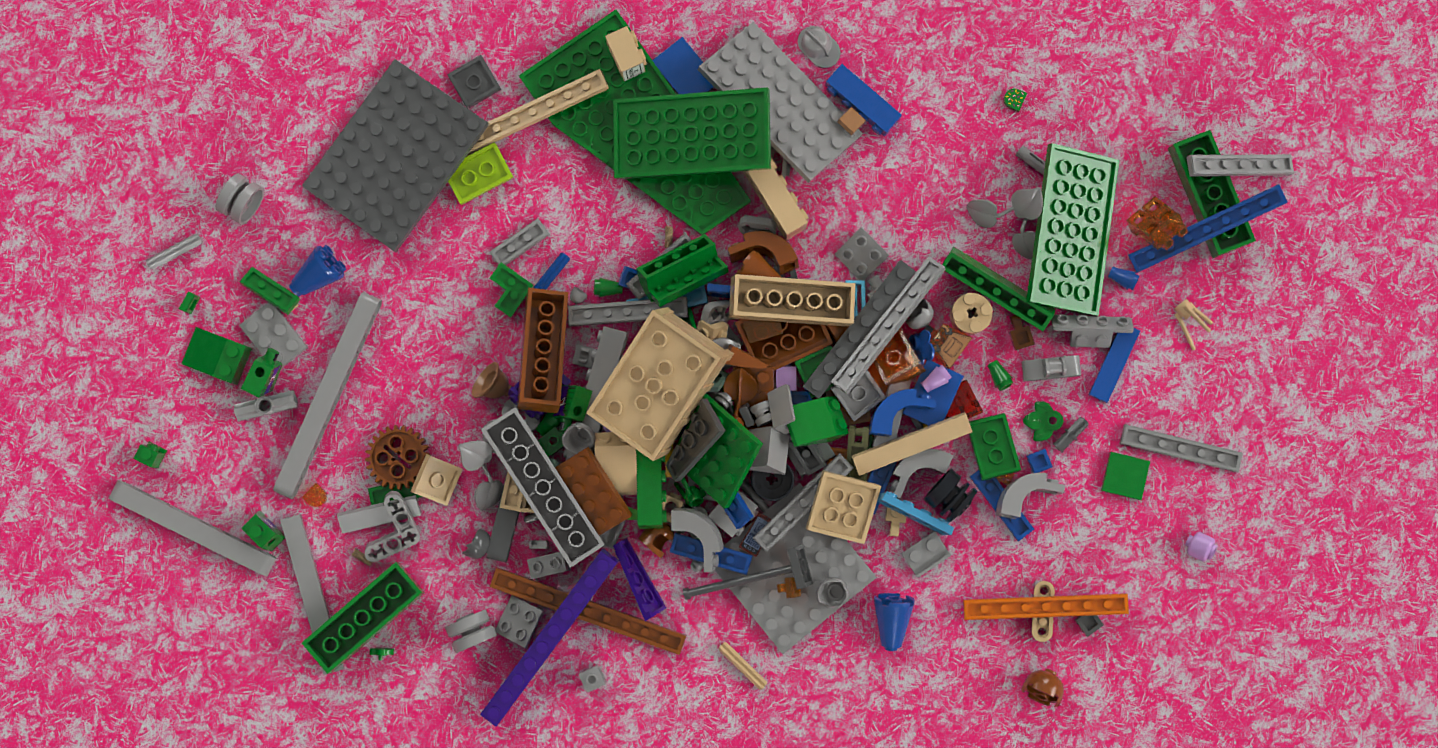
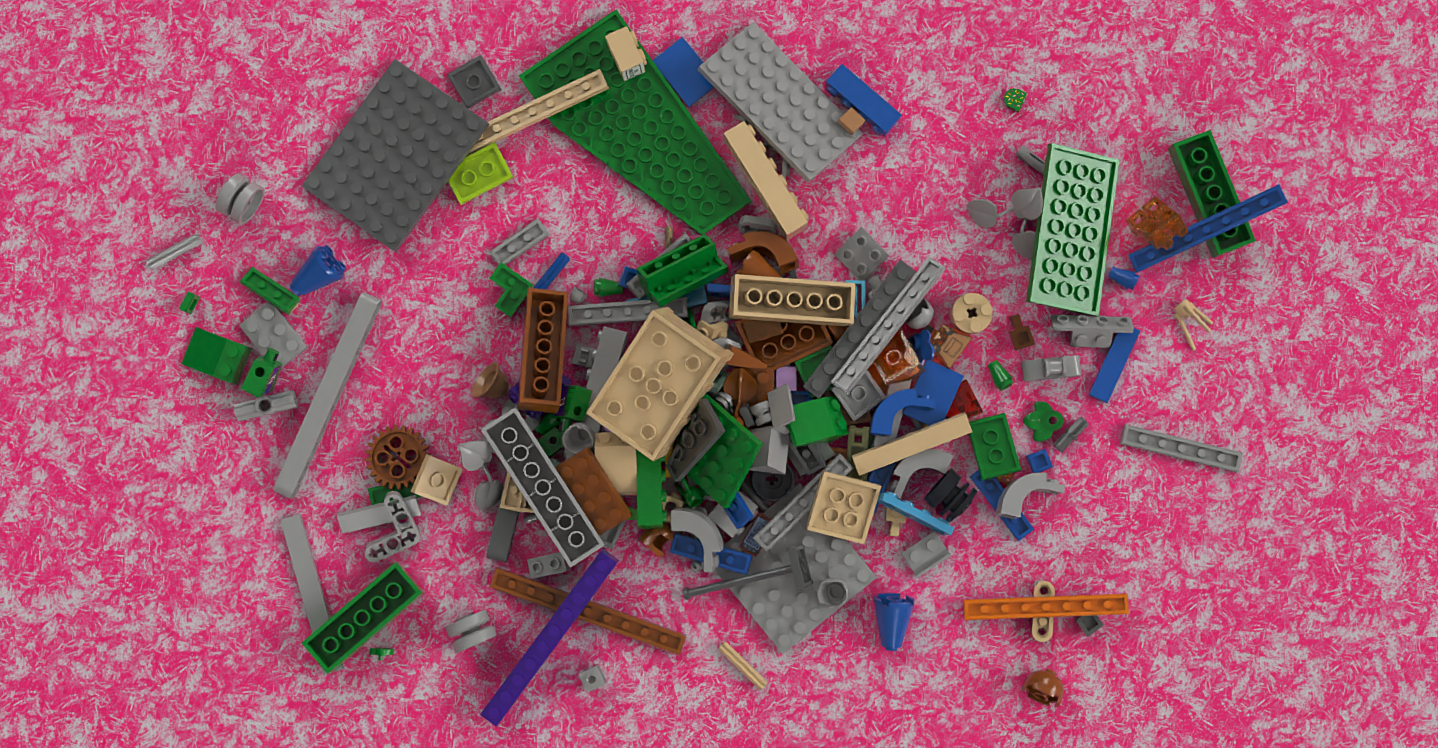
(150, 454): green brick -> none
(192, 528): light grey beam -> none
(262, 531): green torso -> none
(315, 496): clear orange tile -> none
(361, 556): tan piece -> none
(478, 546): dark grey hair -> none
(519, 621): light grey hinge -> none
(538, 544): light grey tile -> none
(639, 581): dark purple wing -> none
(692, 133): green plate -> none
(789, 587): clear orange tile -> none
(819, 46): light grey piece -> none
(936, 378): lavender cone -> none
(996, 288): green brick -> none
(1125, 476): green tile -> none
(1201, 546): lavender head -> none
(1240, 165): light grey tile -> none

